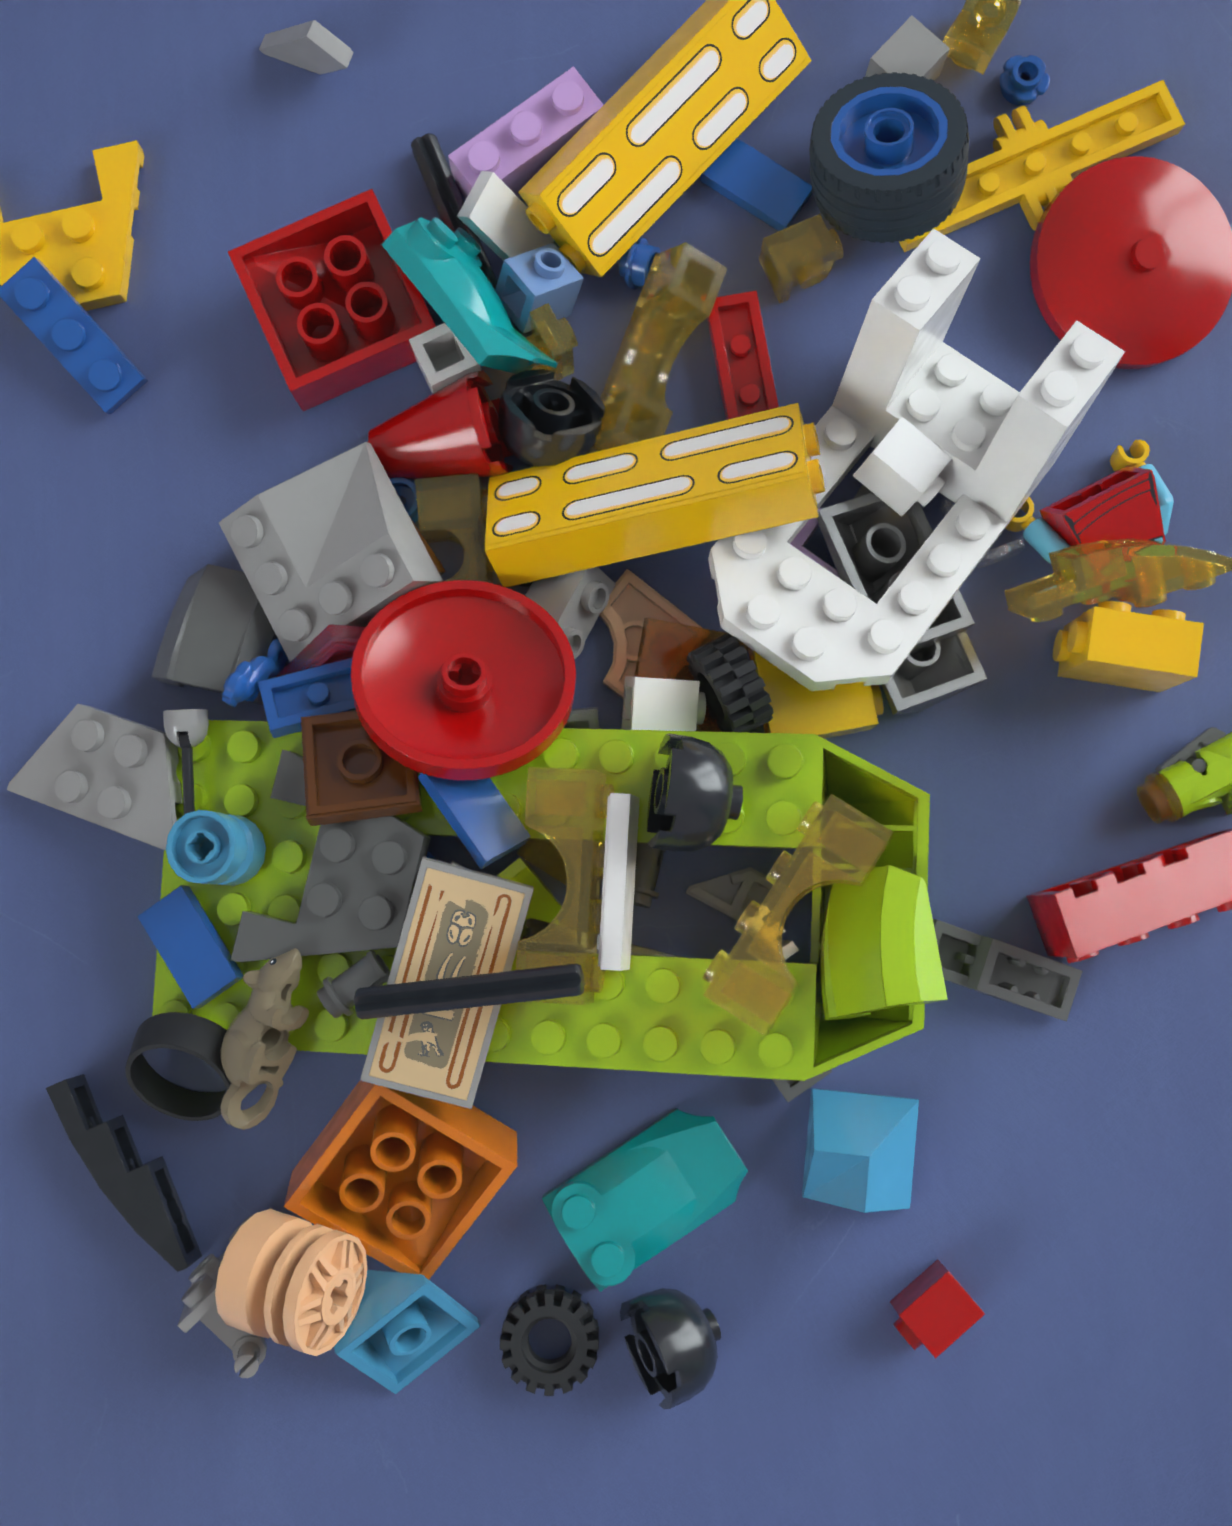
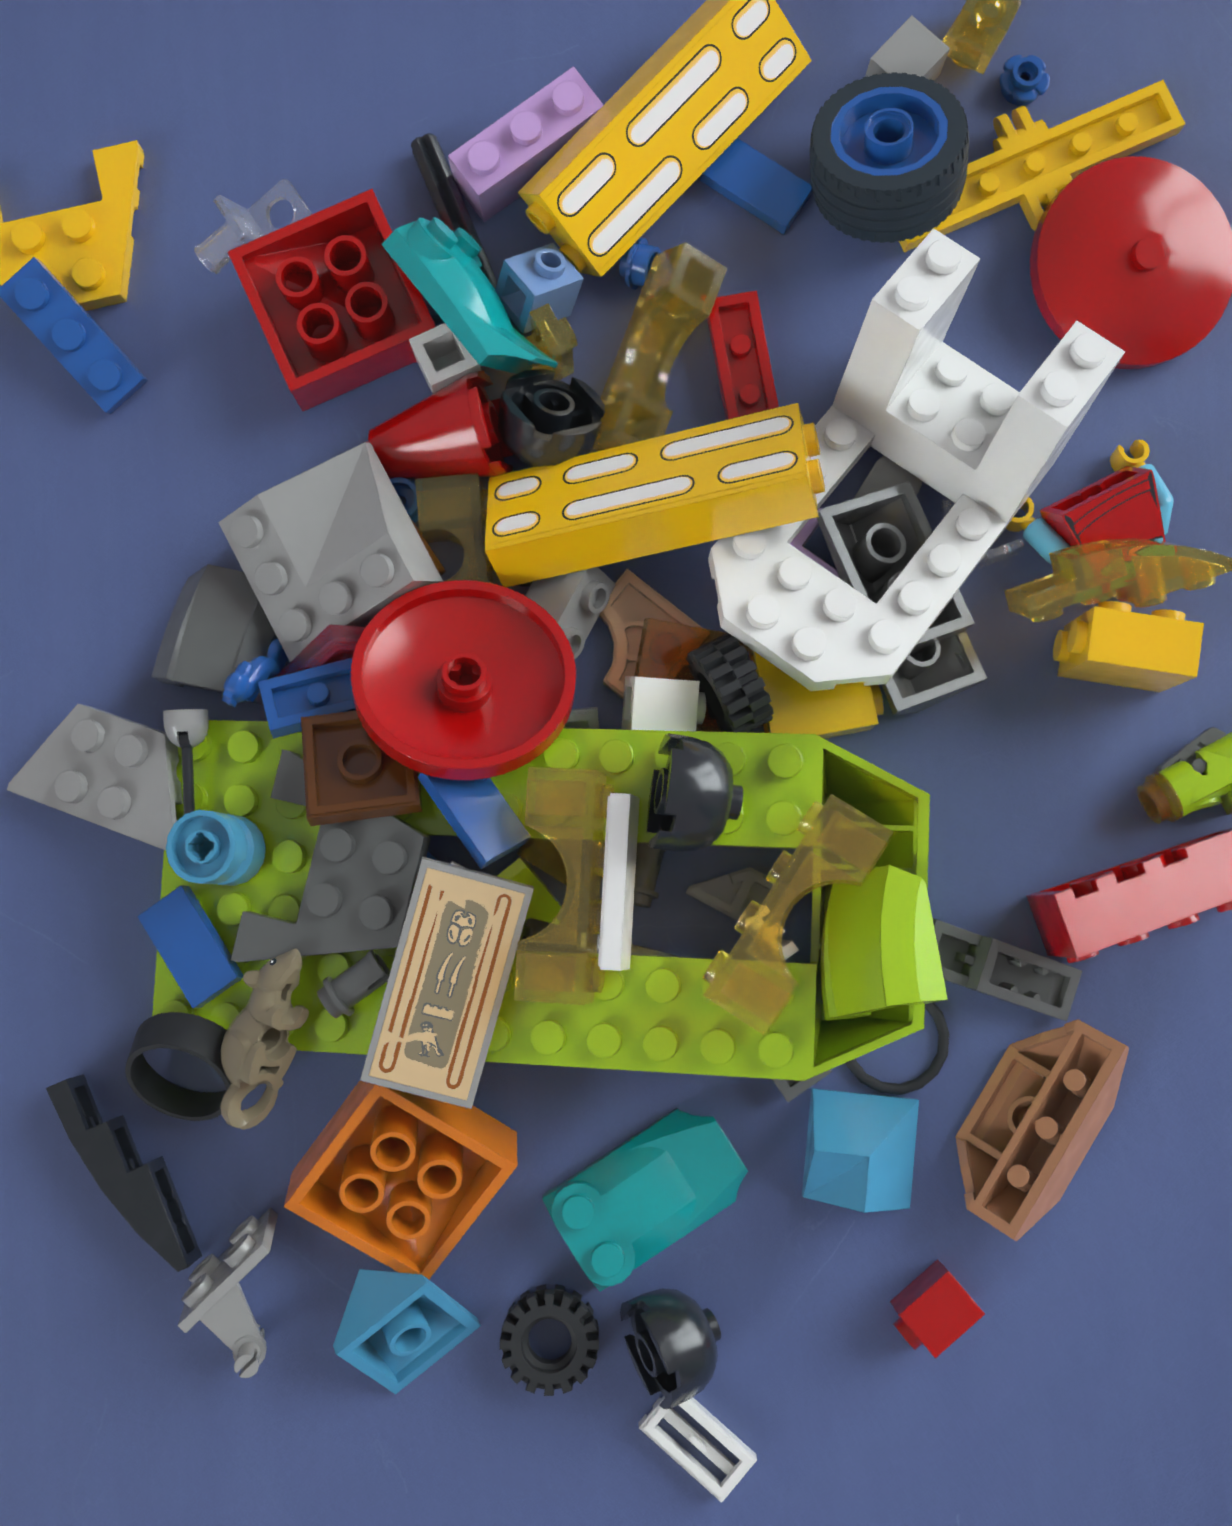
(246, 224): none -> clear bracket
(291, 1281): light nougat wheel -> none
(308, 47): light grey tile -> none
(469, 991): black axle -> none
(500, 218): white tile -> none
(734, 1473): none -> white tile
(799, 255): clear yellow brick -> none
(904, 468): white brick -> none
(925, 1077): none -> black piece
(1037, 1123): none -> nougat wedge

